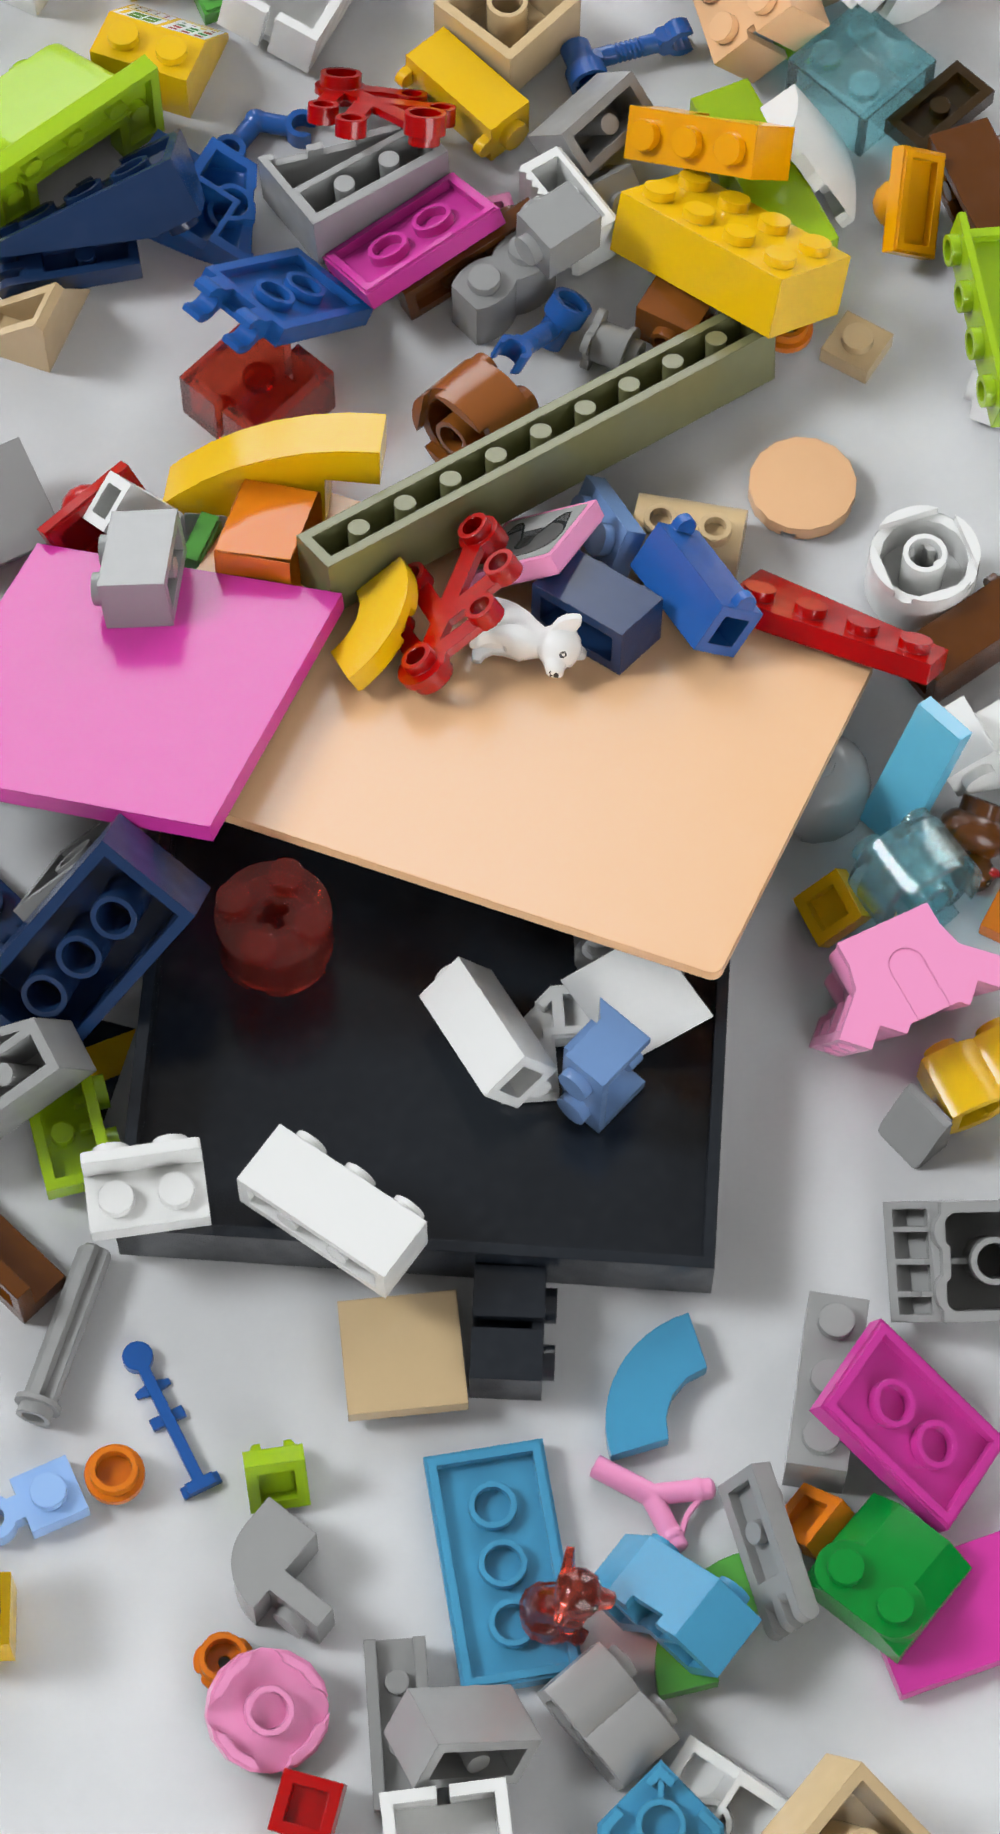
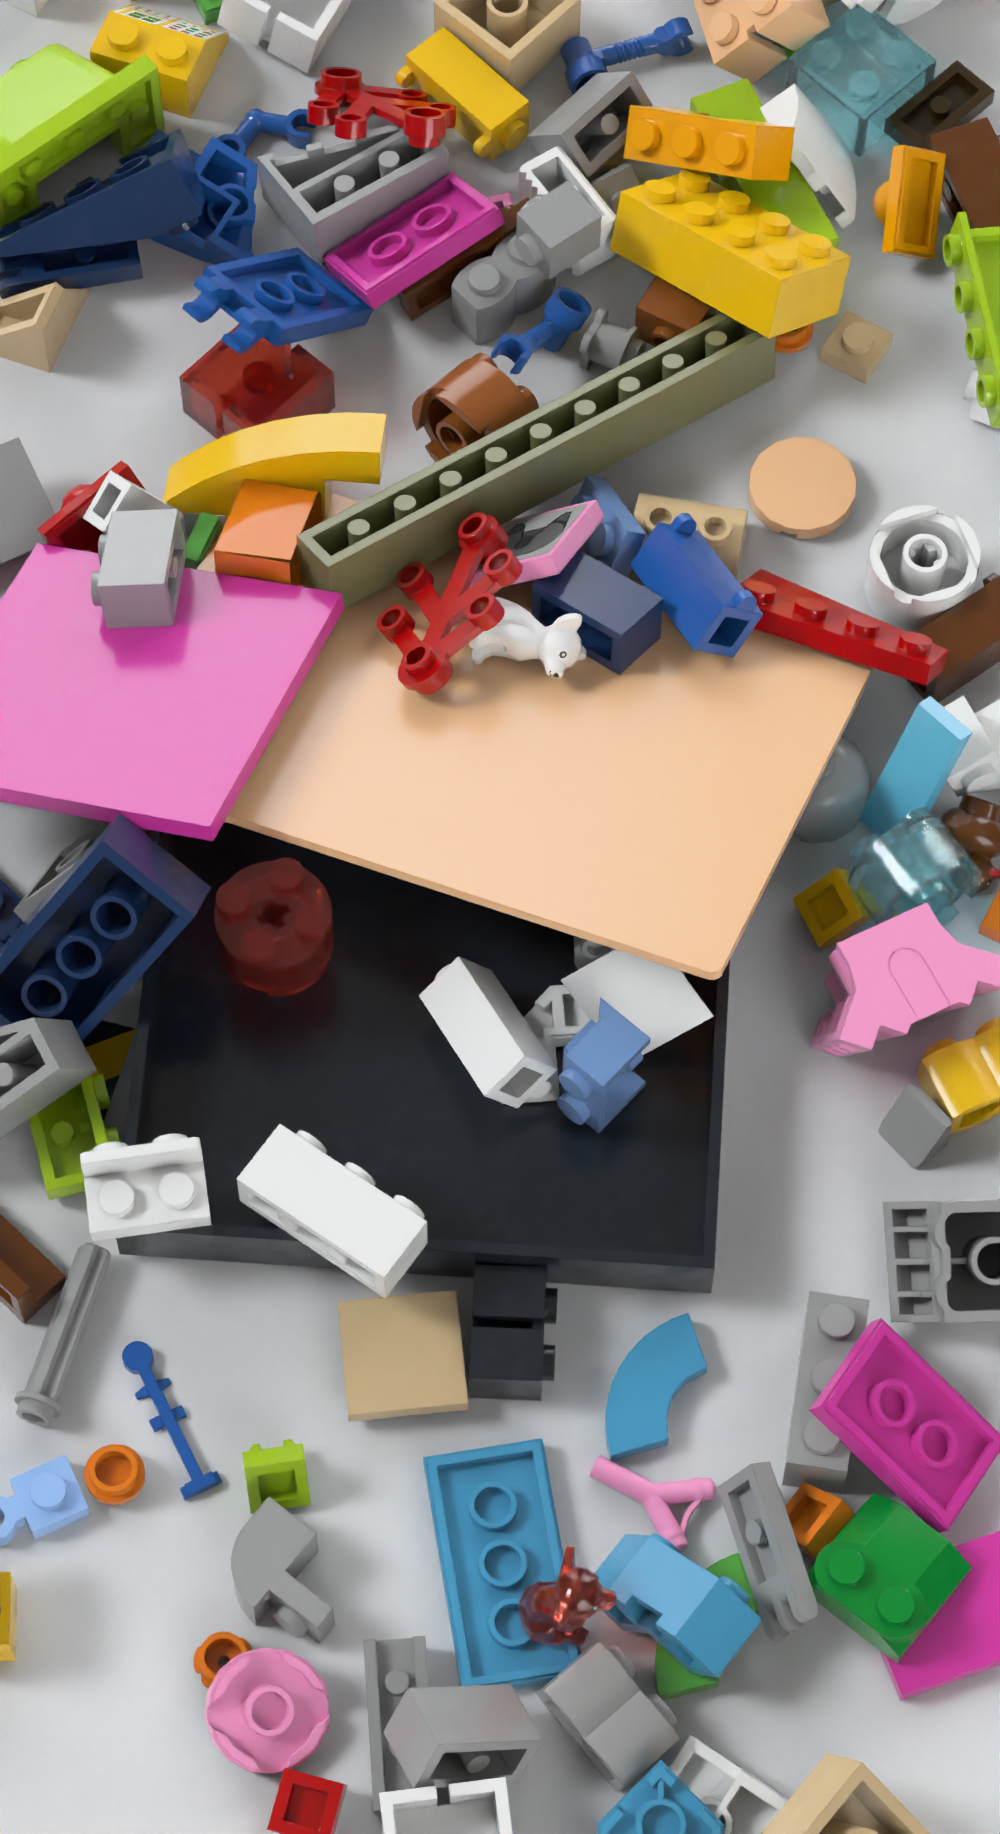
(379, 624): yellow tile -> none

